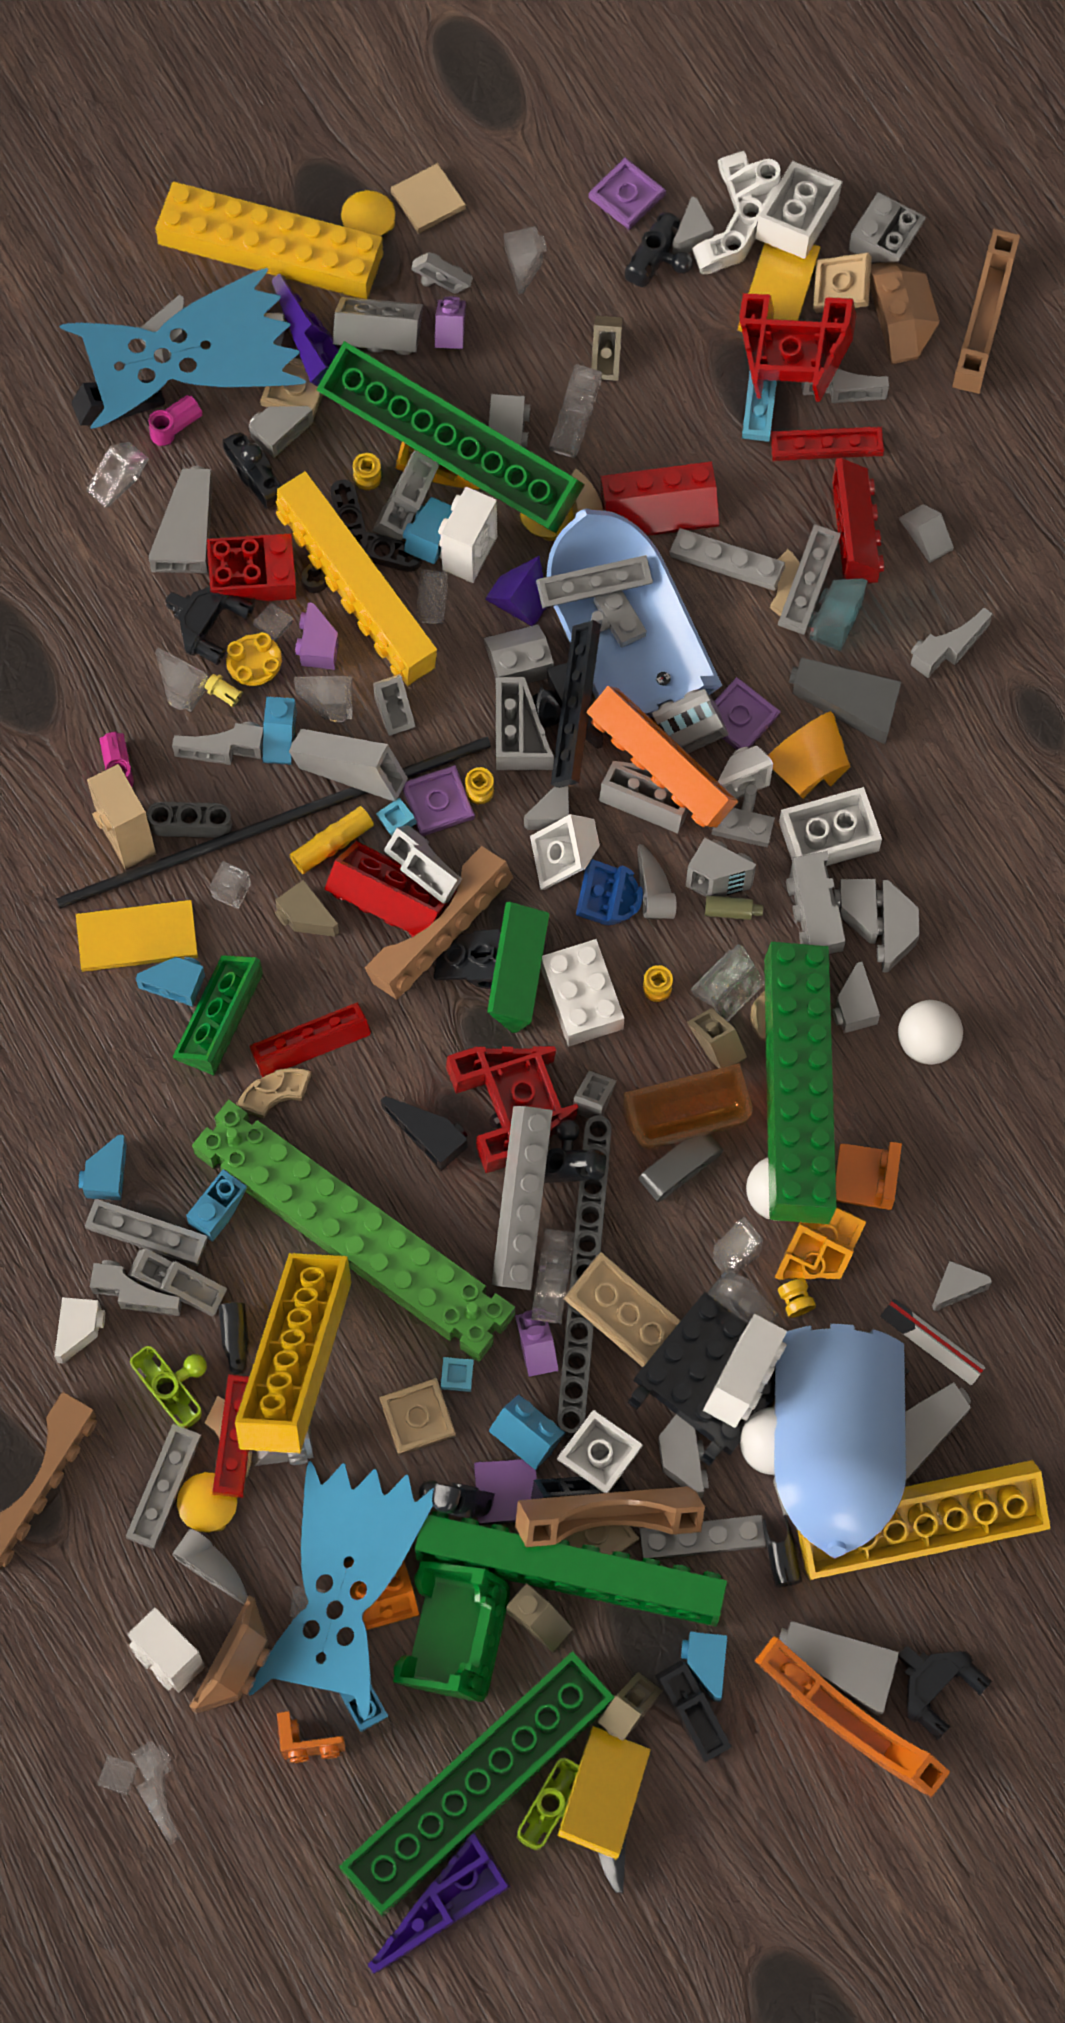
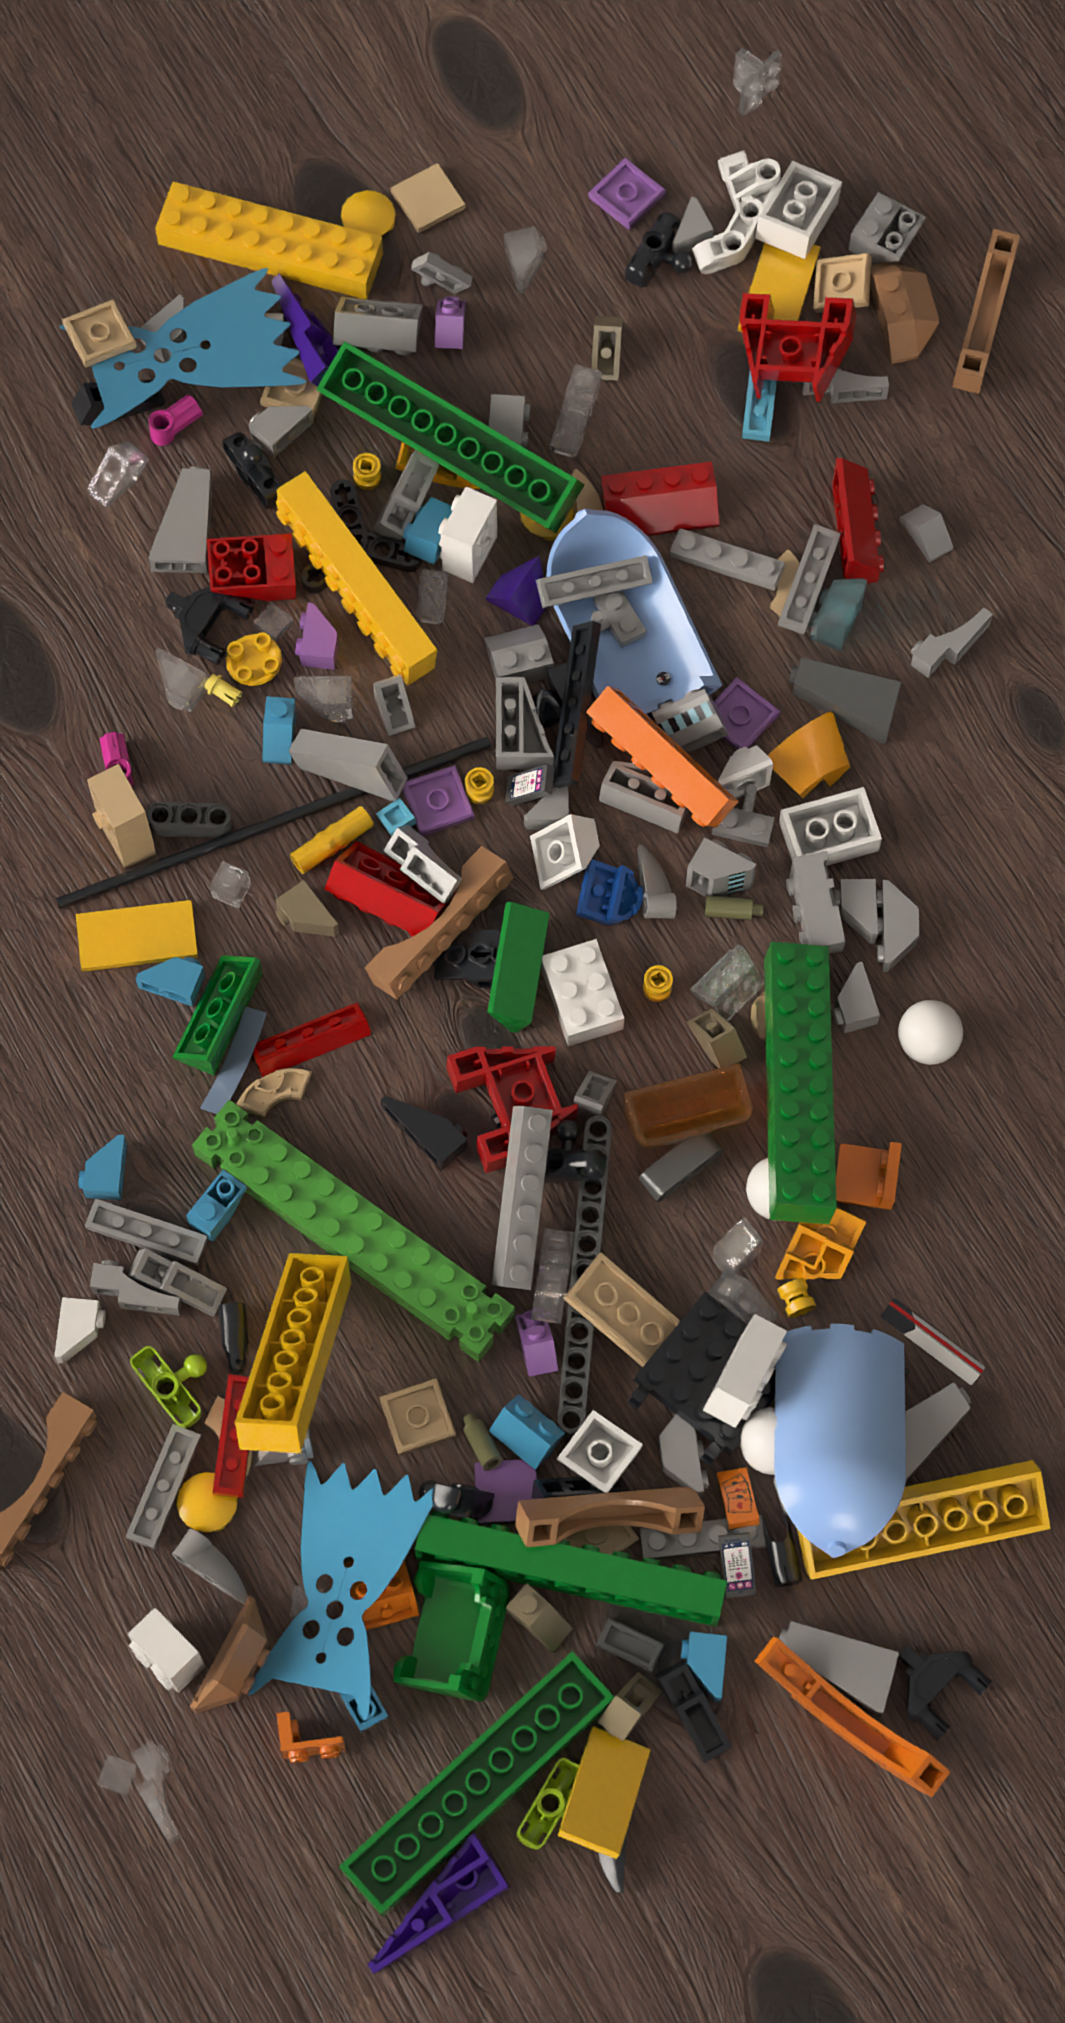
(99, 333): none -> tan tile
(236, 1060): none -> sand blue sticker
(242, 740): light grey slope -> none
(457, 1374): medium azure plate -> none
(482, 1443): none -> olive cylinder
(529, 785): none -> tile
(630, 1645): none -> dark grey tile
(737, 1564): none -> tile
(738, 1498): none -> orange tile
(755, 78): none -> clear bracket
(827, 443): red tile -> none
(958, 1285): light grey slope -> none

